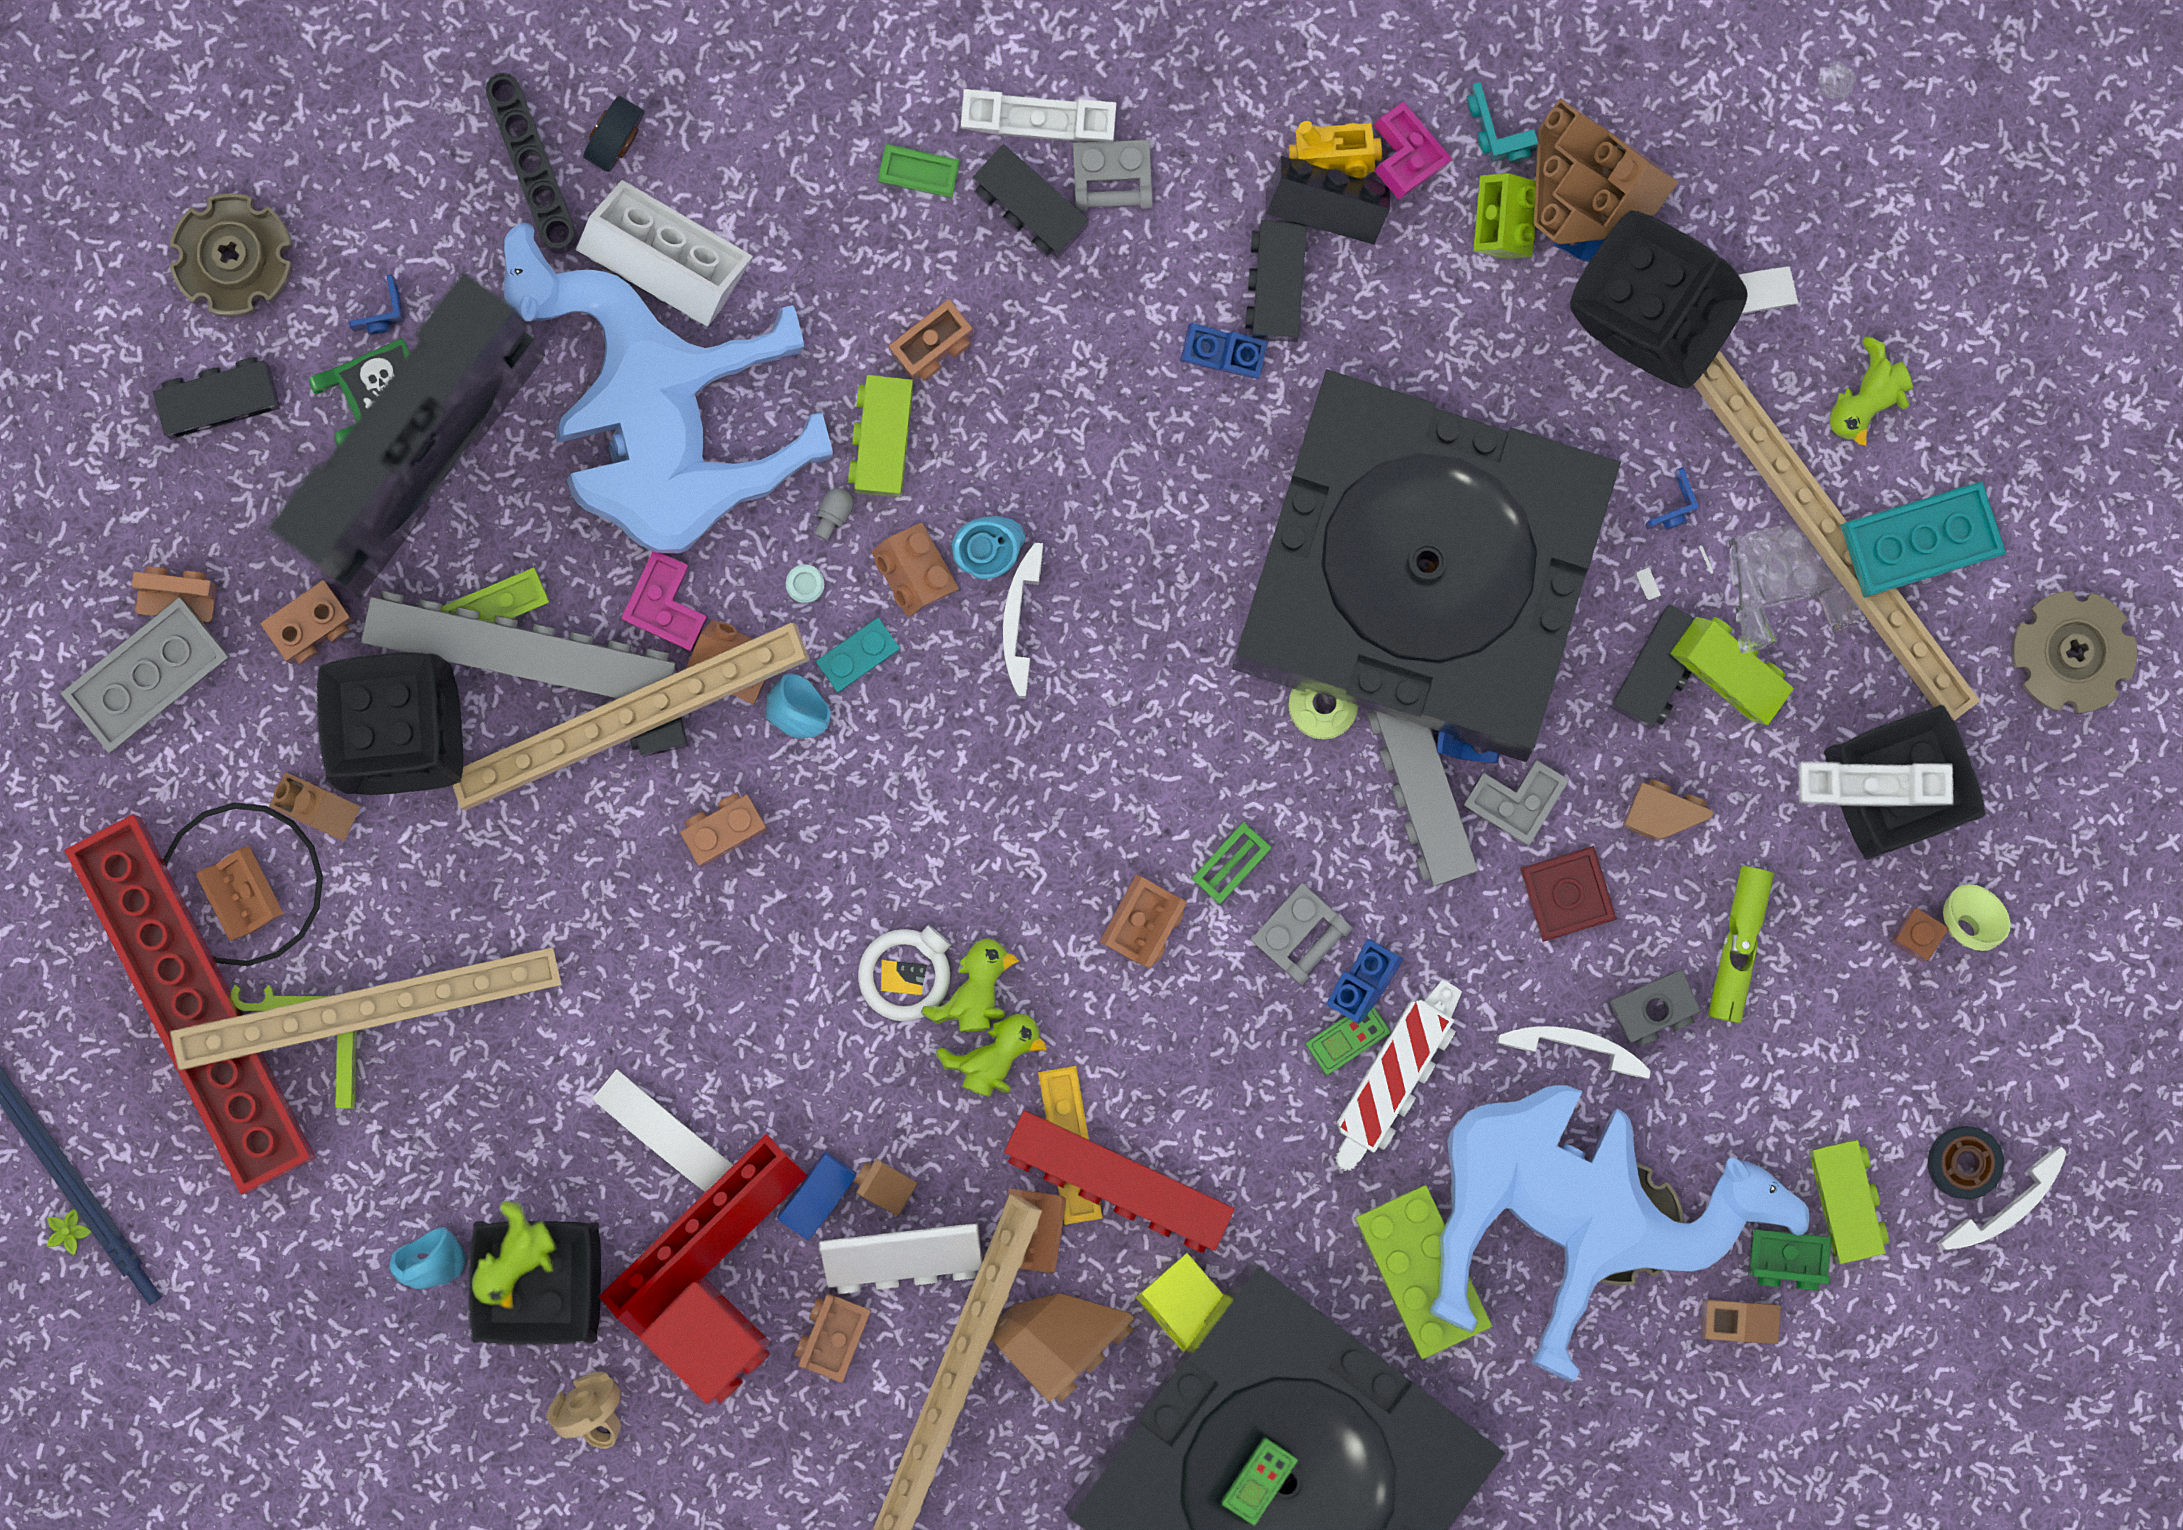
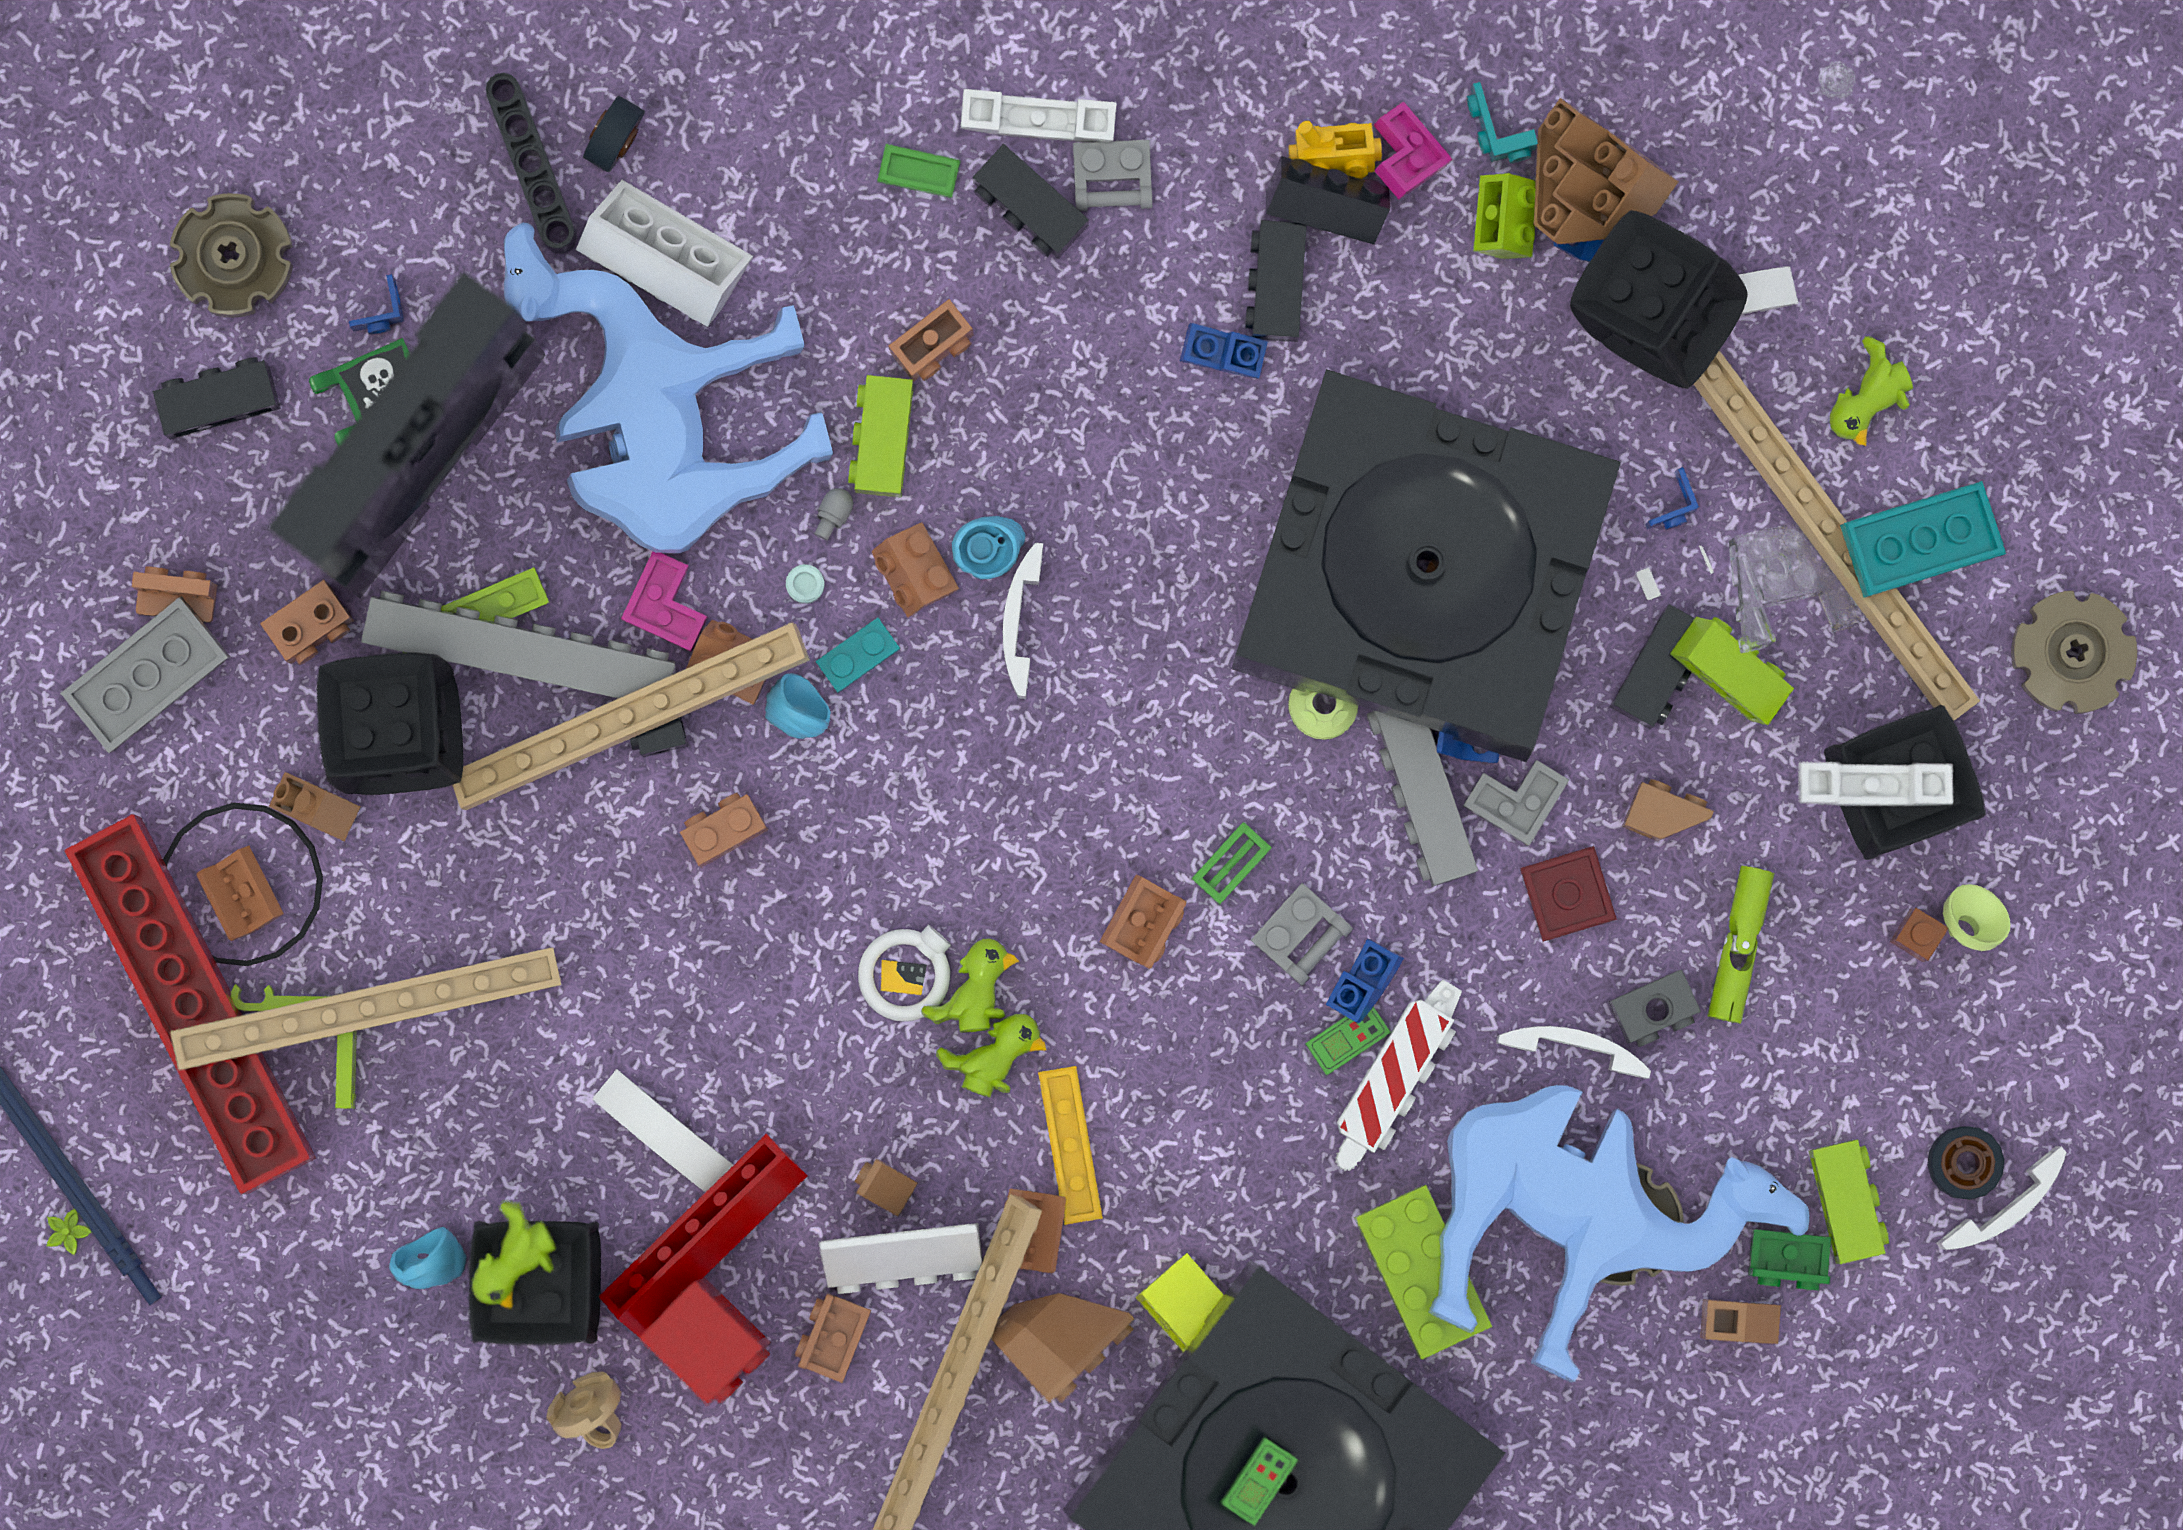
(817, 1196): blue slope -> none
(1118, 1180): red brick -> none

